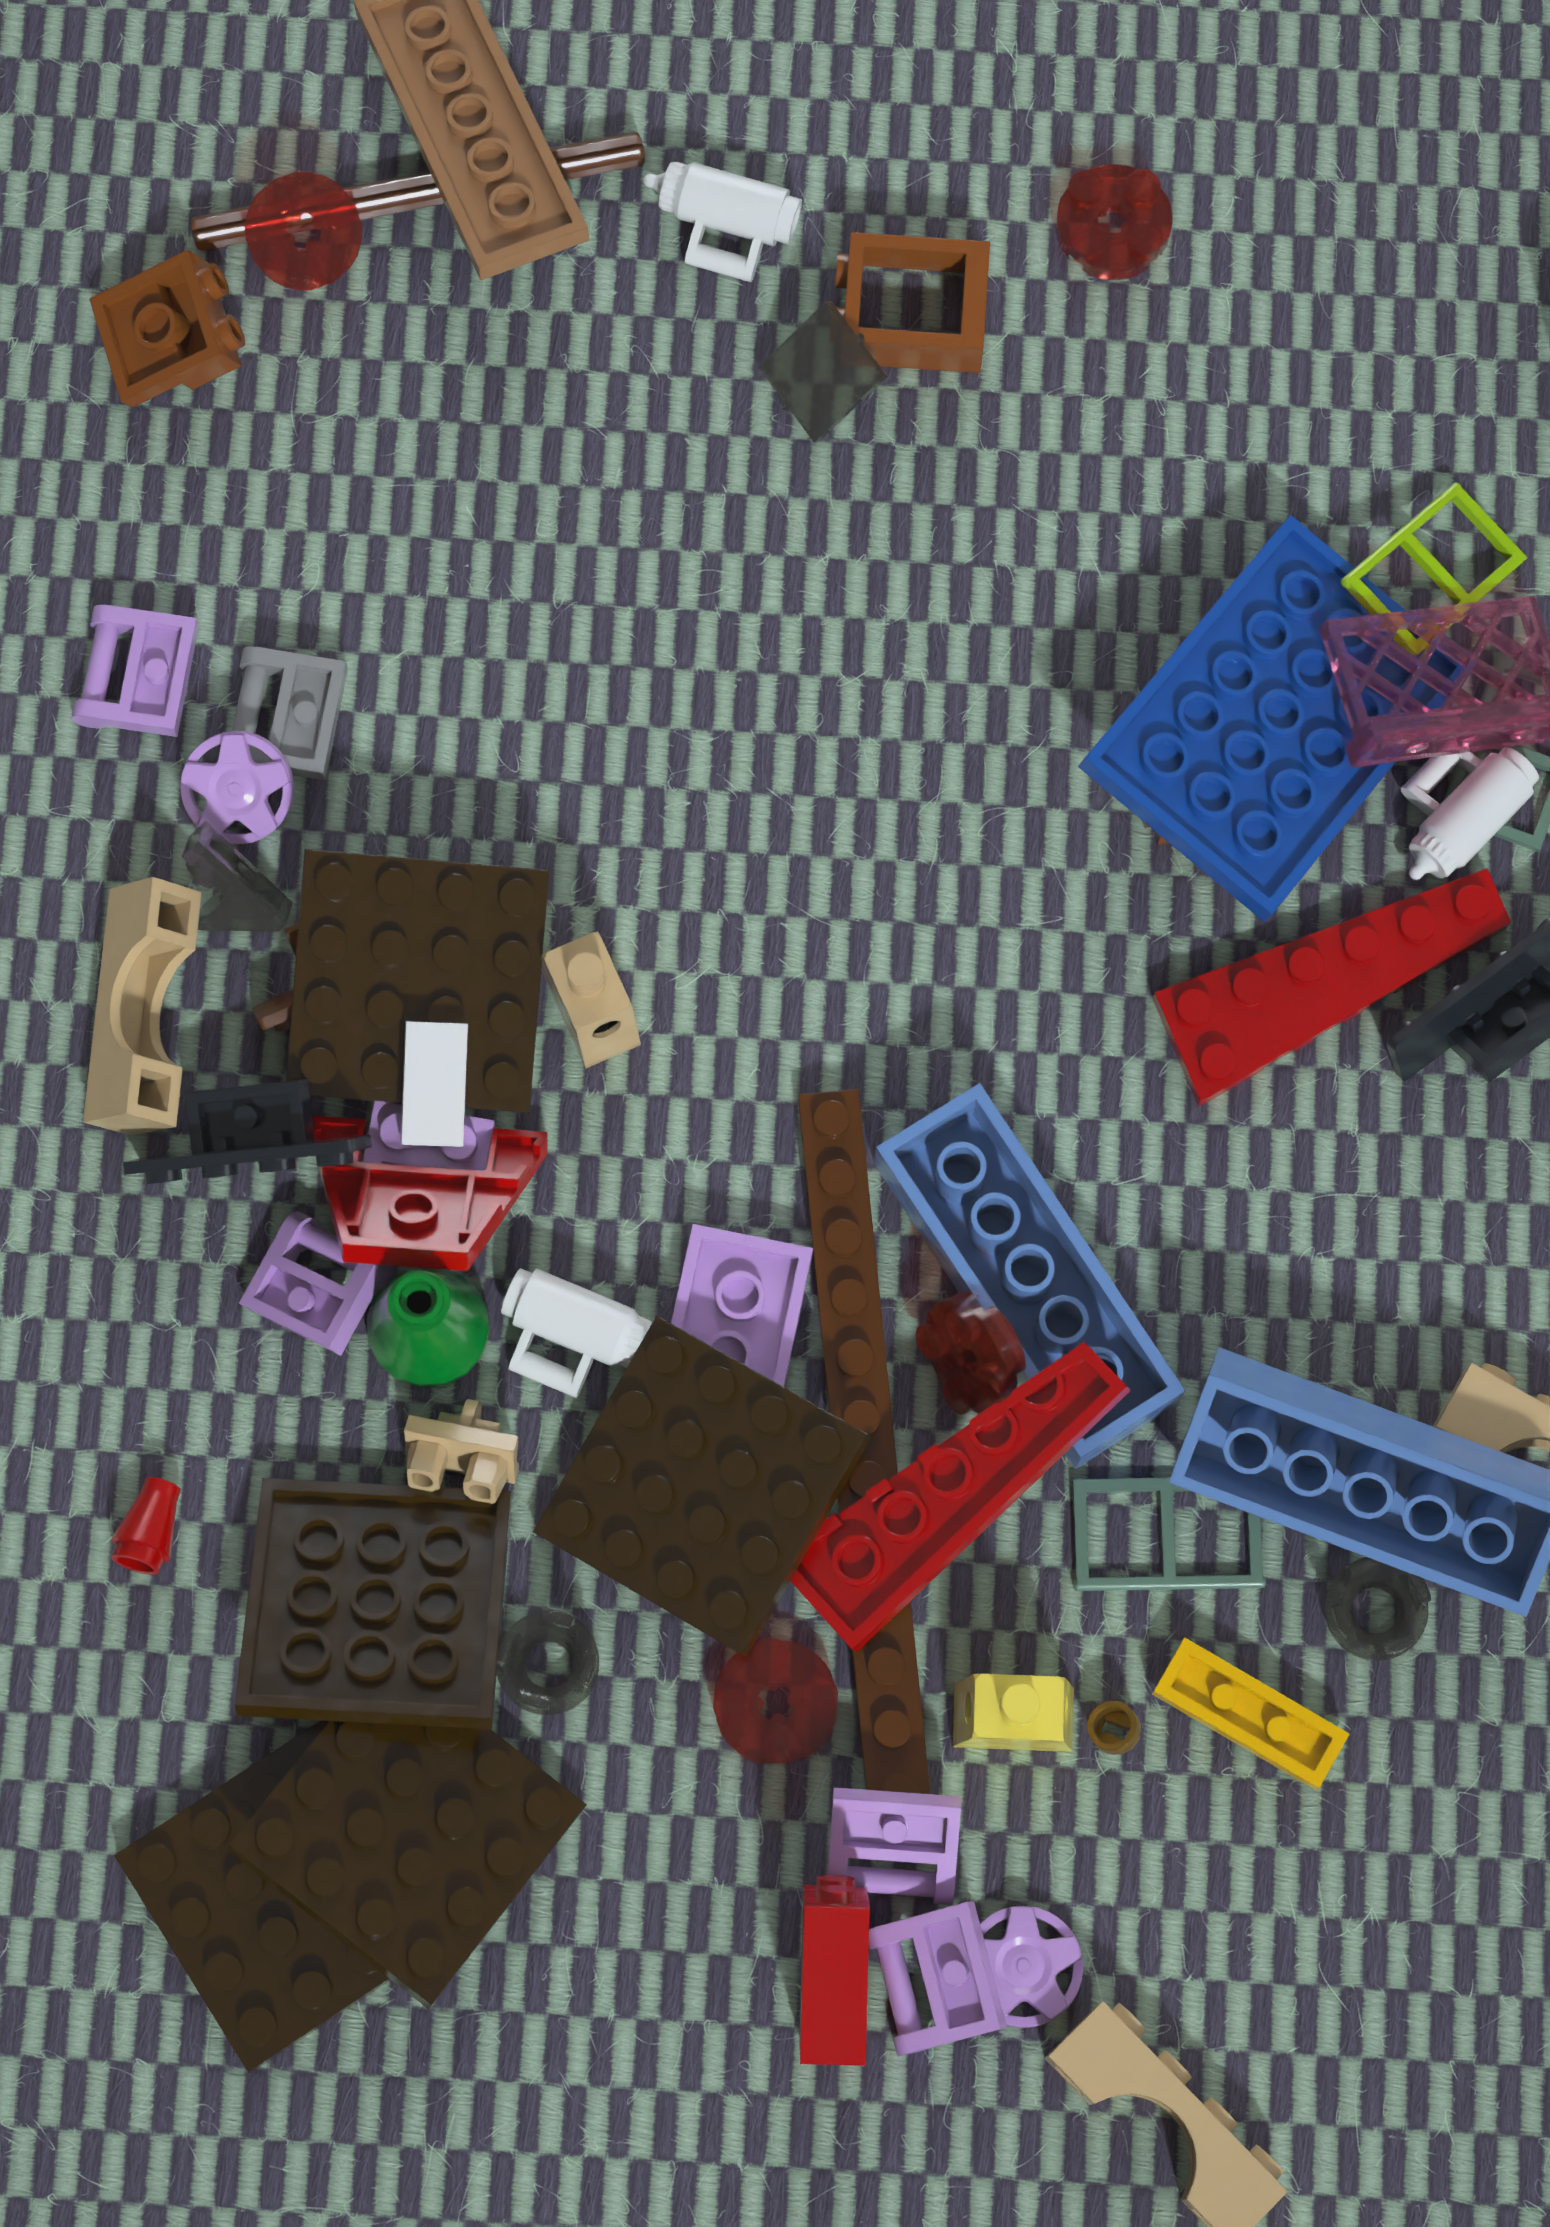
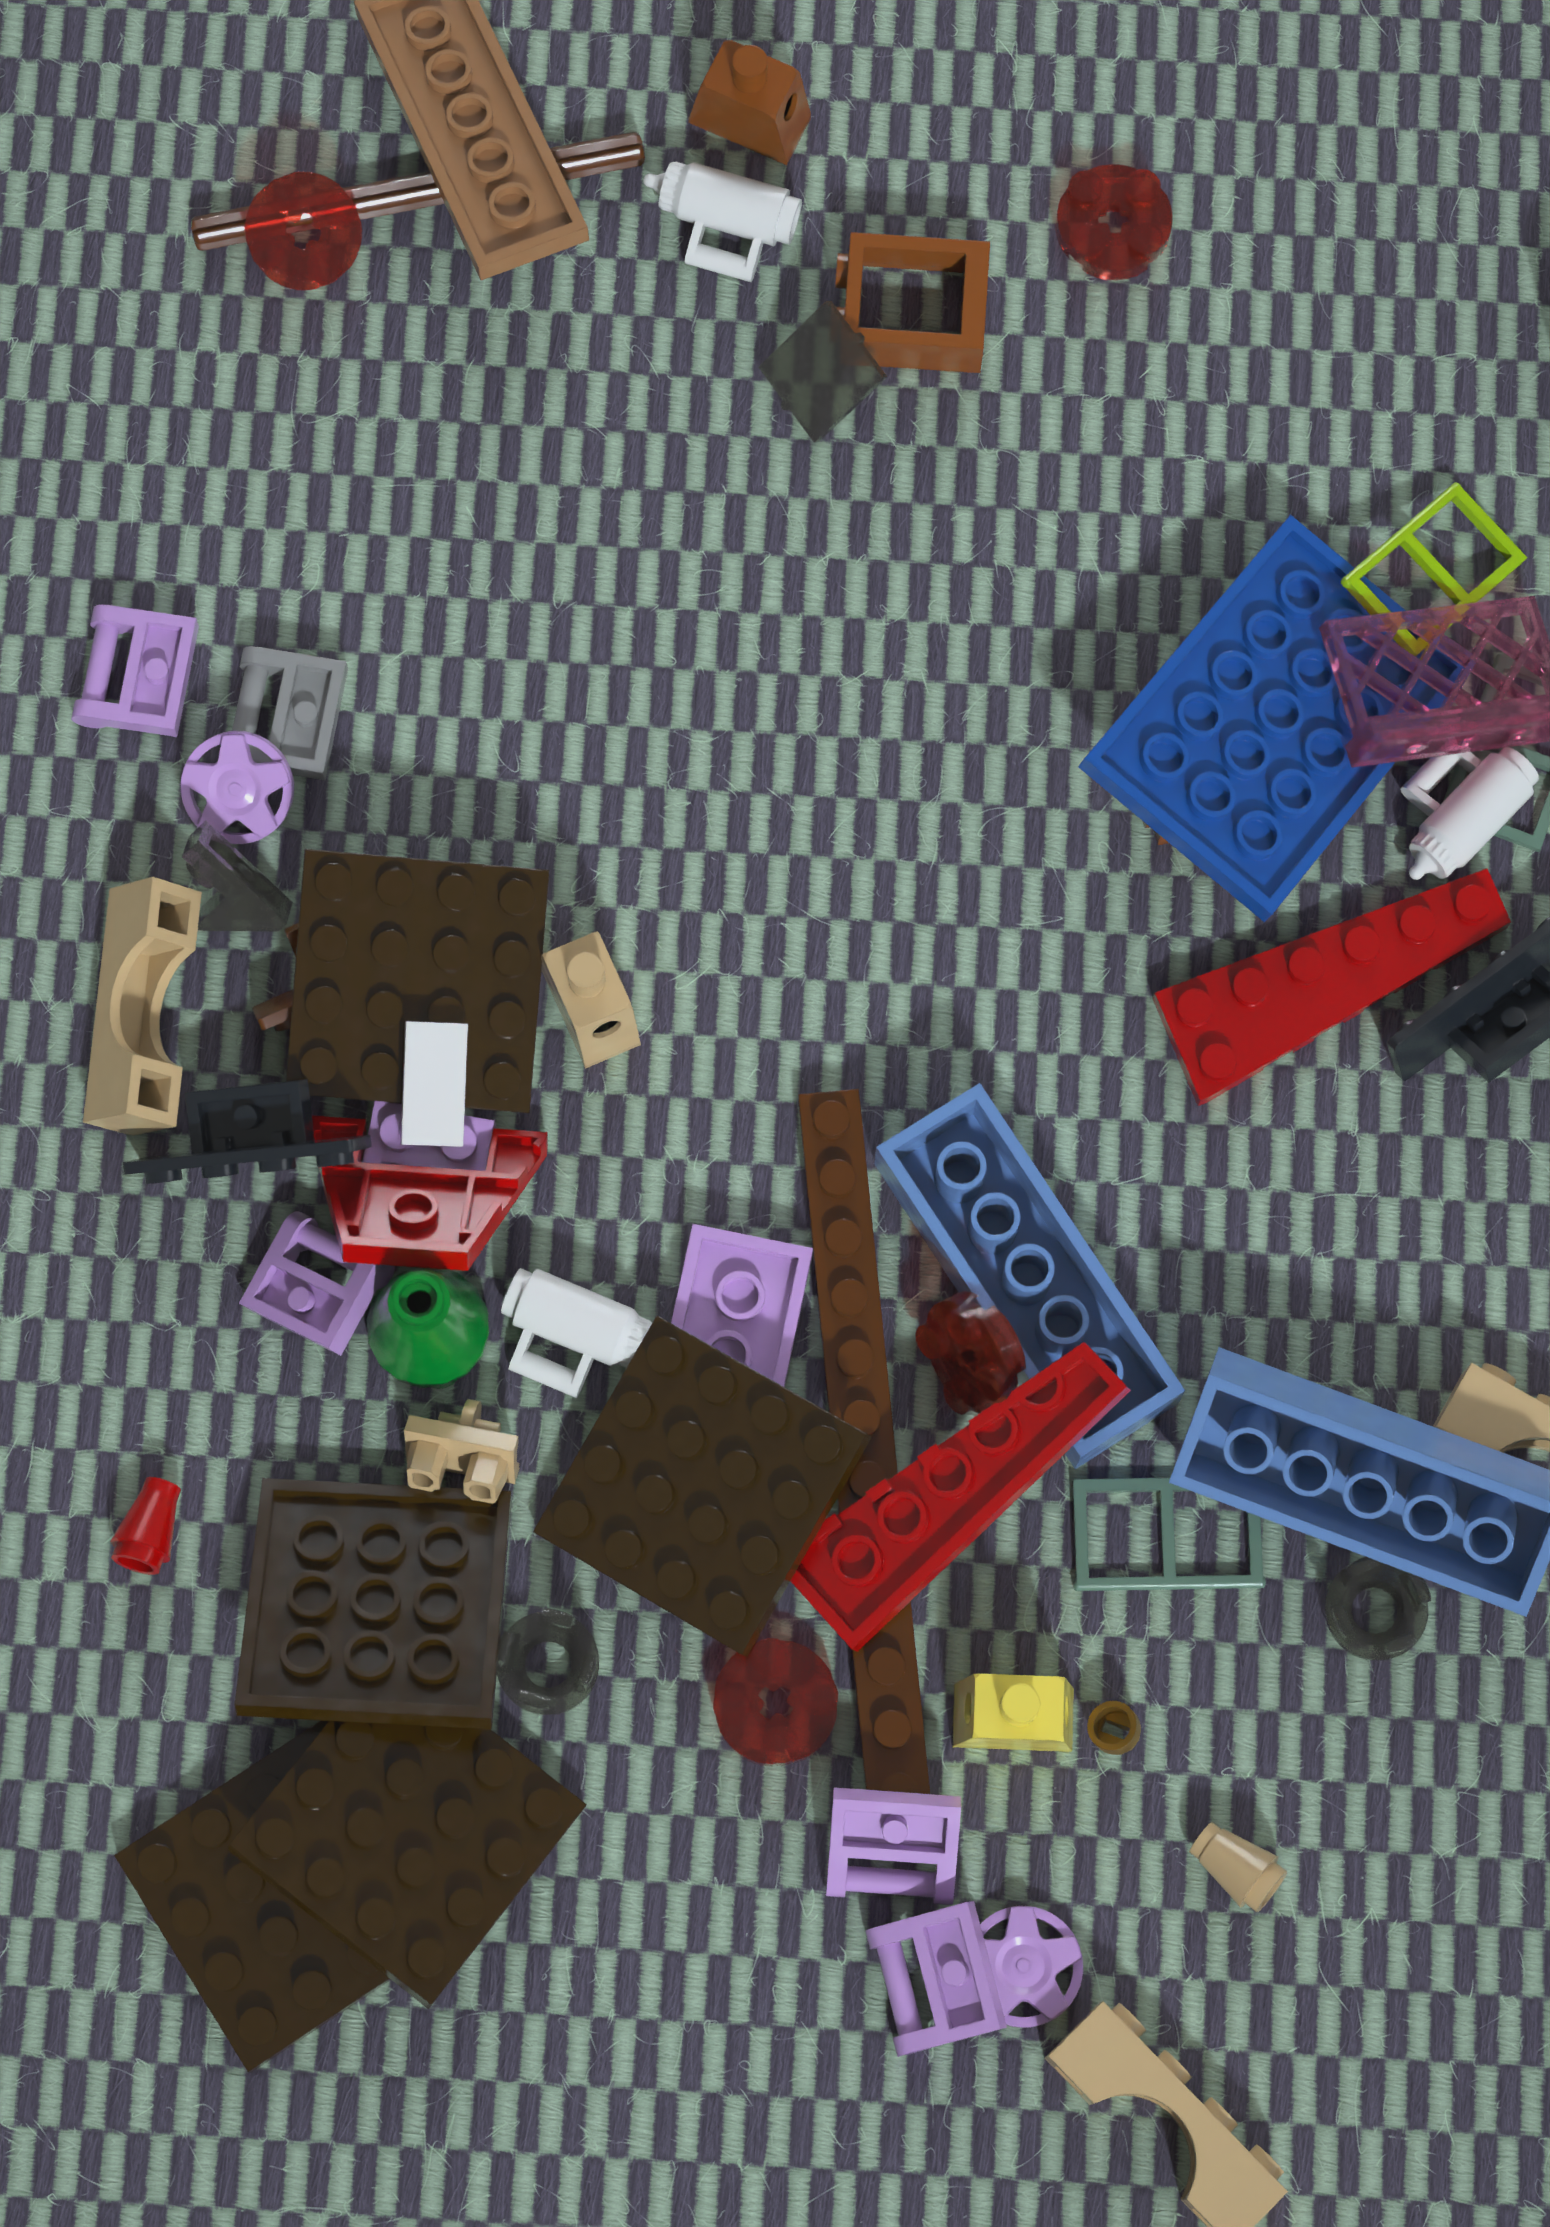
(168, 328): dark orange plate -> none
(753, 101): none -> dark orange torso
(834, 1972): red brick -> none
(1239, 1866): none -> tan cone
(1250, 1714): yellow plate -> none

